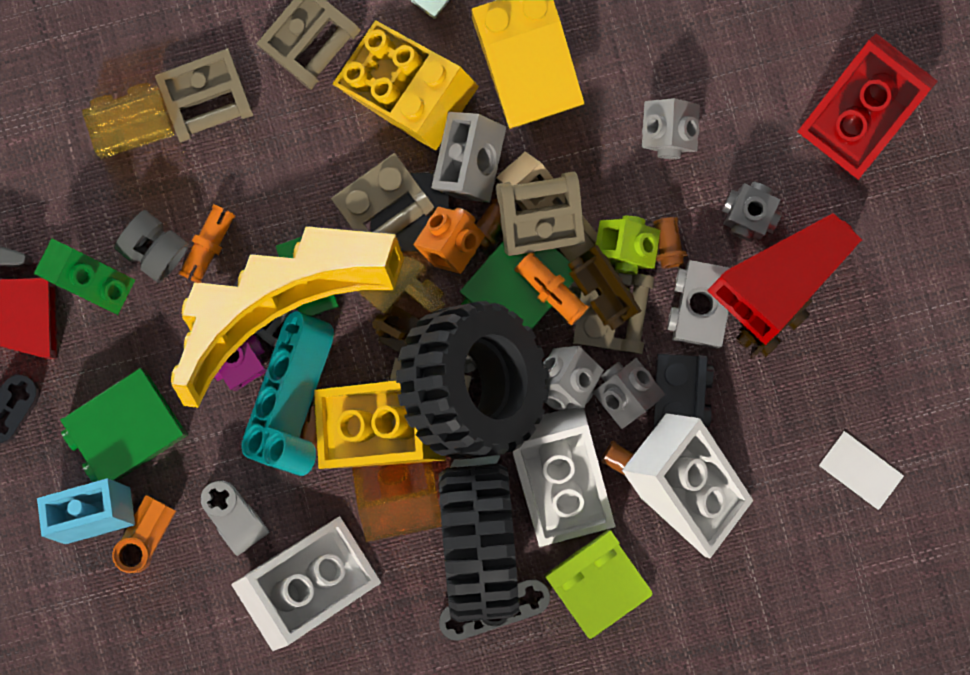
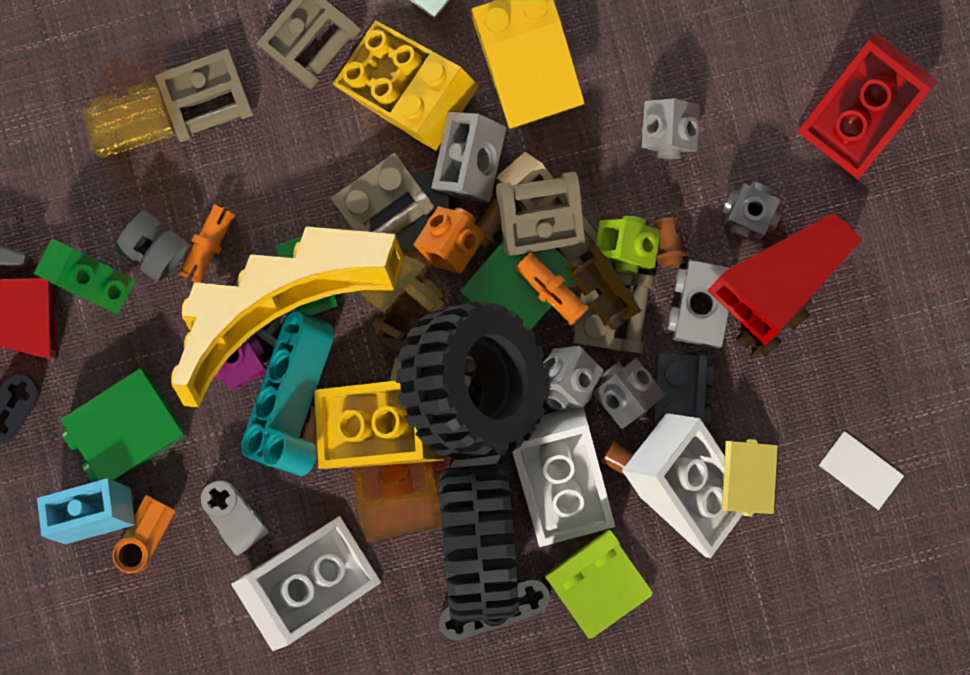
(749, 477): none -> light yellow piece

